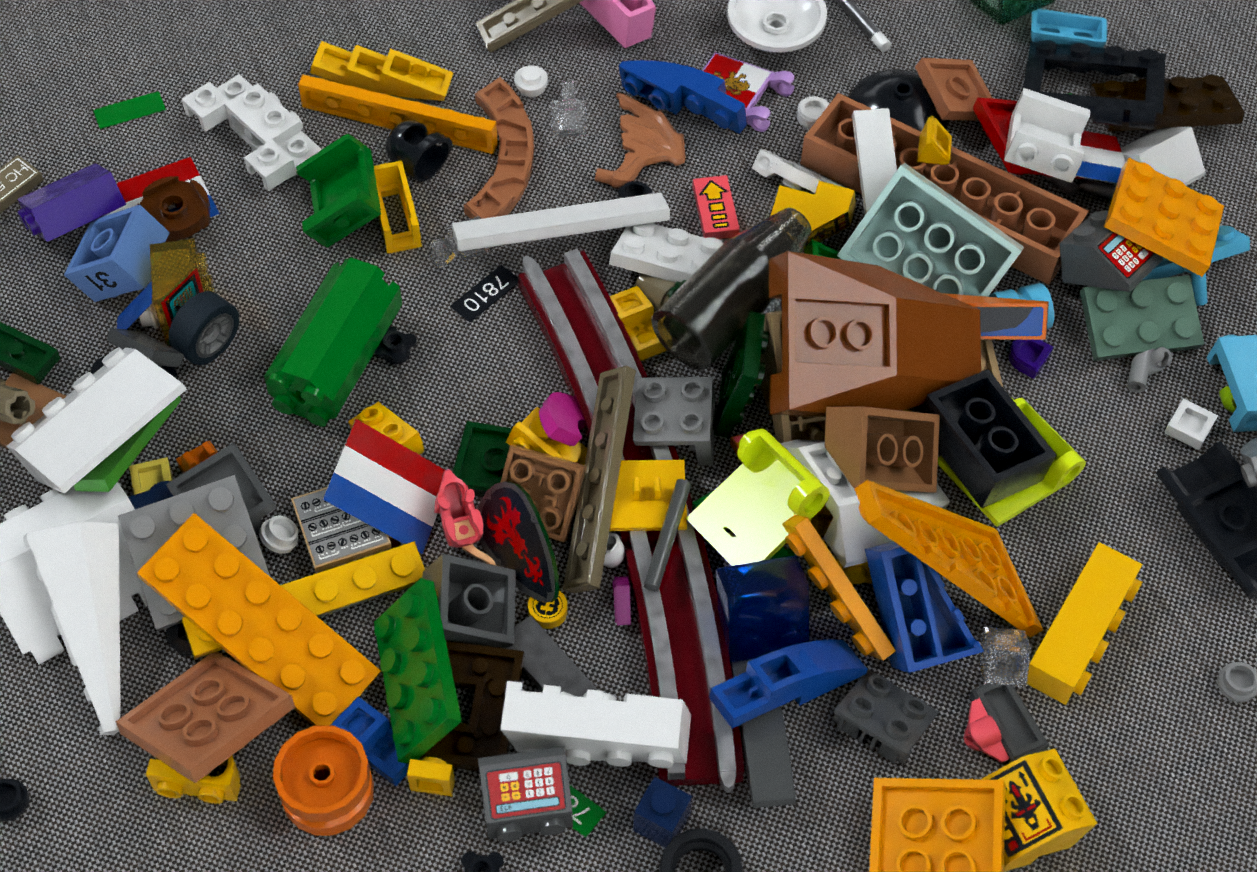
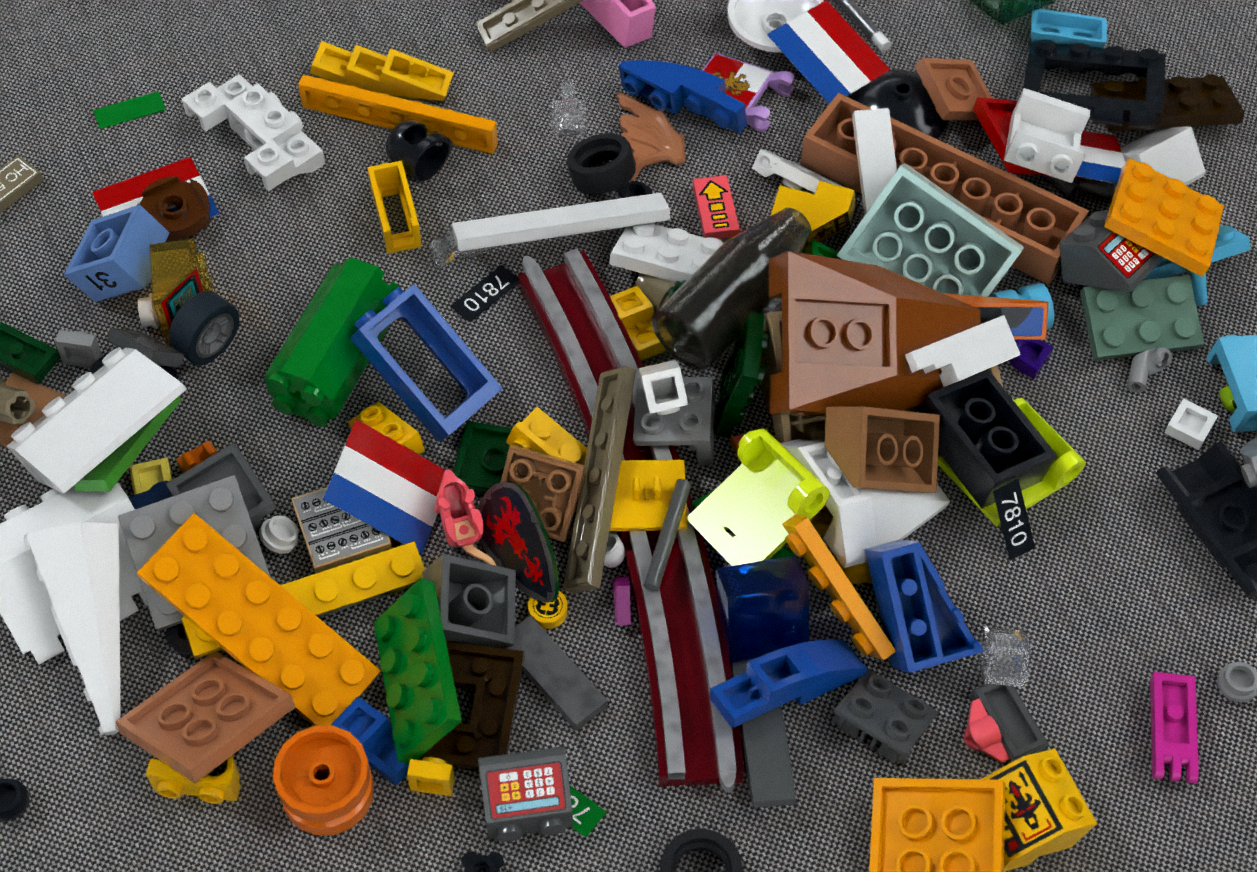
(70, 202): dark purple brick -> none
(78, 348): none -> light grey plate
(135, 308): blue sticker -> none
(341, 190): green panel -> none
(398, 353): black plate -> none
(444, 345): none -> blue piece
(515, 152): nougat tile -> none
(531, 80): white plate -> none
(562, 418): dark pink tile -> none
(597, 726): white wedge -> none
(606, 177): none -> black tyre
(662, 812): dark blue brick -> none
(663, 387): none -> white brick
(810, 110): white tile -> none
(828, 52): none -> sticker
(934, 143): yellow slope -> none
(953, 546): light orange wing -> none
(967, 351): none -> white piece
(1014, 519): none -> black sticker
(1082, 623): yellow brick -> none
(1174, 726): none -> dark pink hinge

